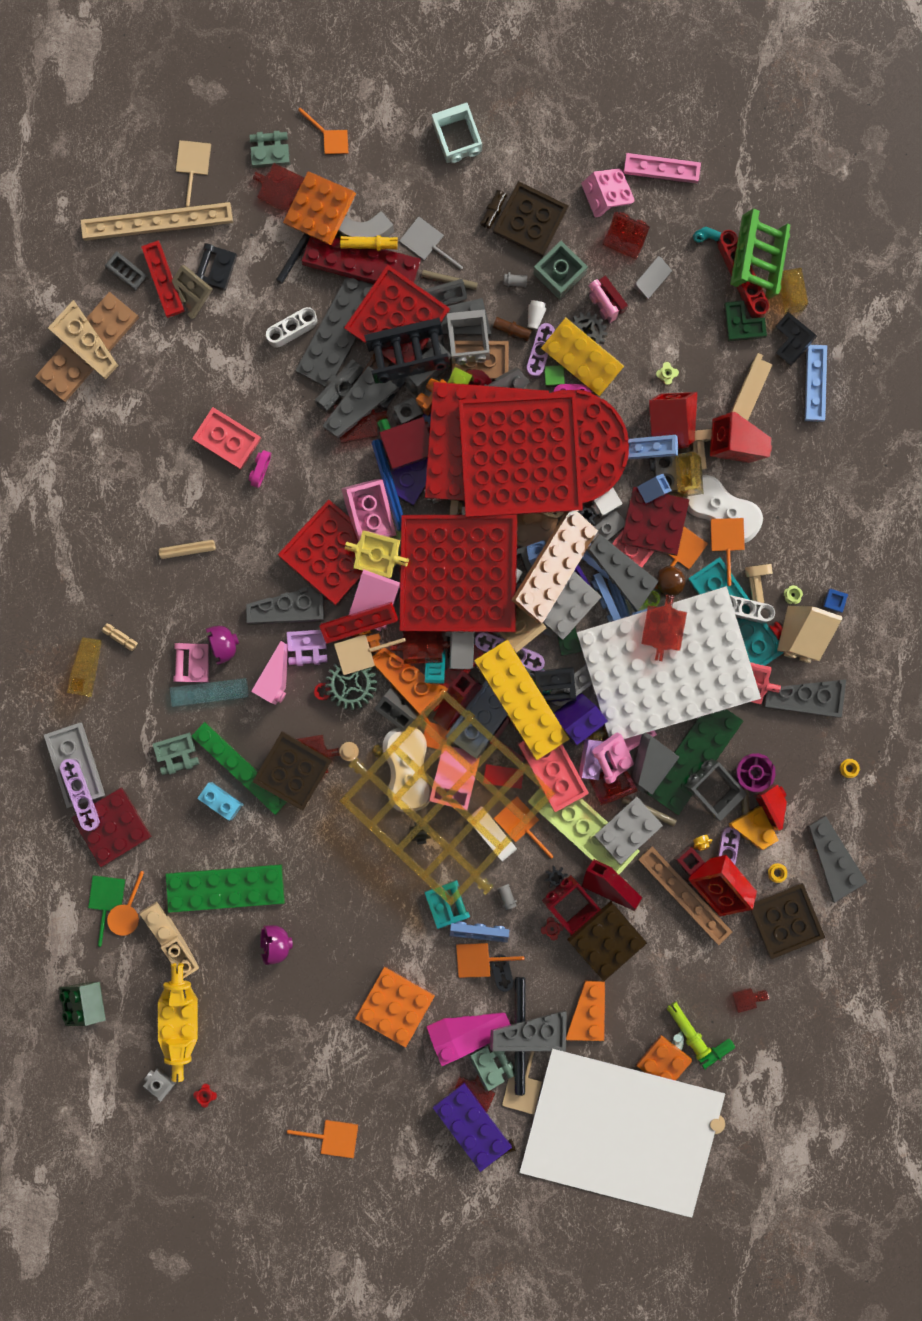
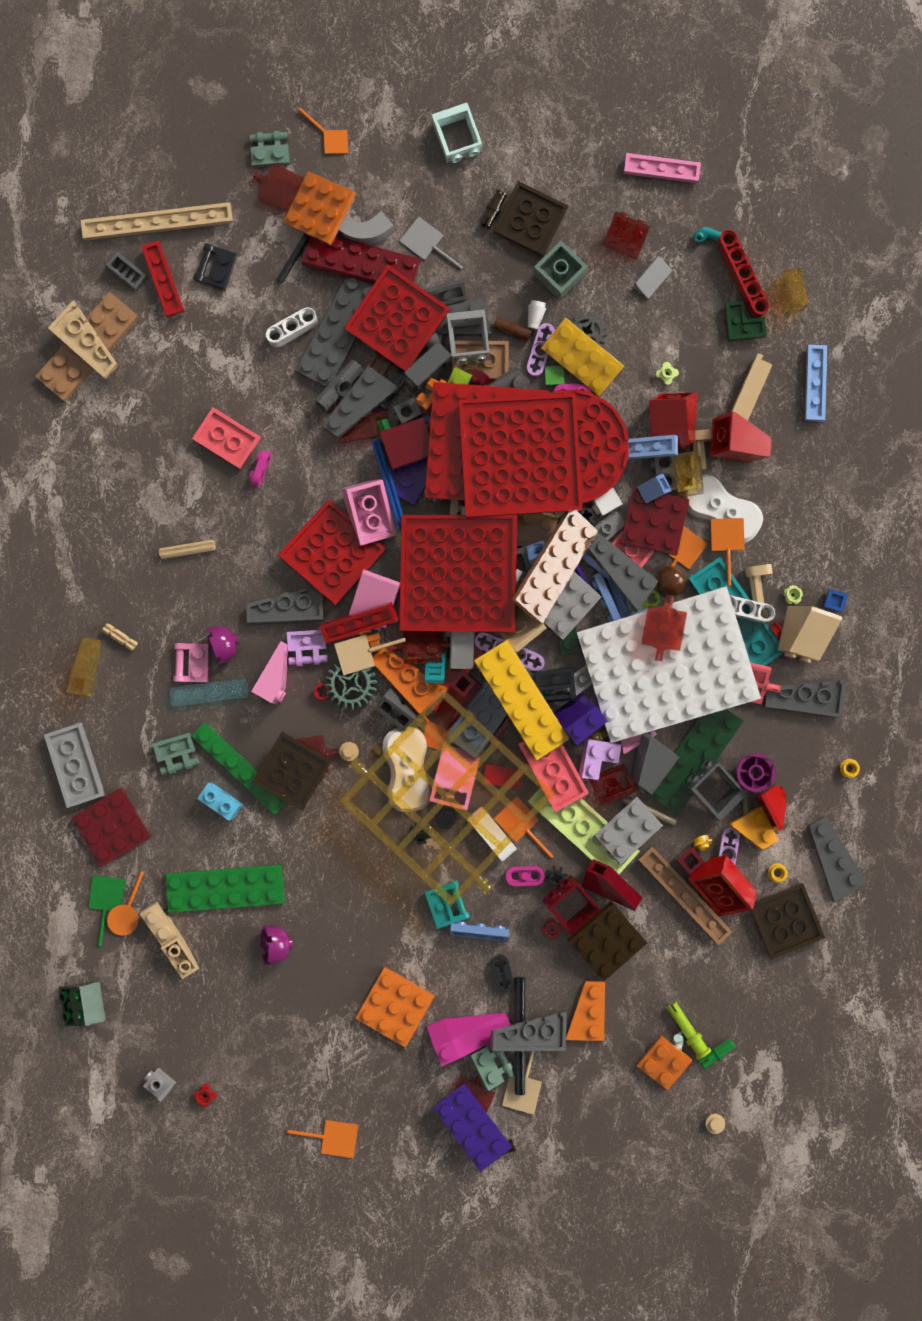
(77, 795): lavender beam -> none
(177, 1022): yellow plate -> none
(191, 290): dark tan wing -> none
(193, 159): tan piece -> none
(369, 242): yellow pin -> none
(376, 553): light yellow plate -> none
(402, 335): black fence -> none
(445, 819): none -> black tile
(446, 279): dark tan bar -> none
(474, 960): orange piece -> none
(507, 897): light grey pin -> none
(515, 280): light grey pin -> none
(525, 876): none -> dark pink plate
(598, 296): bright pink plate -> none
(607, 190): bright pink bracket -> none
(613, 295): dark red plate -> none
(618, 755): bright pink plate -> none
(622, 1133): white sticker -> none
(744, 255): bright green fence -> none
(747, 1000): clear red plate -> none
(798, 338): black plate -> none

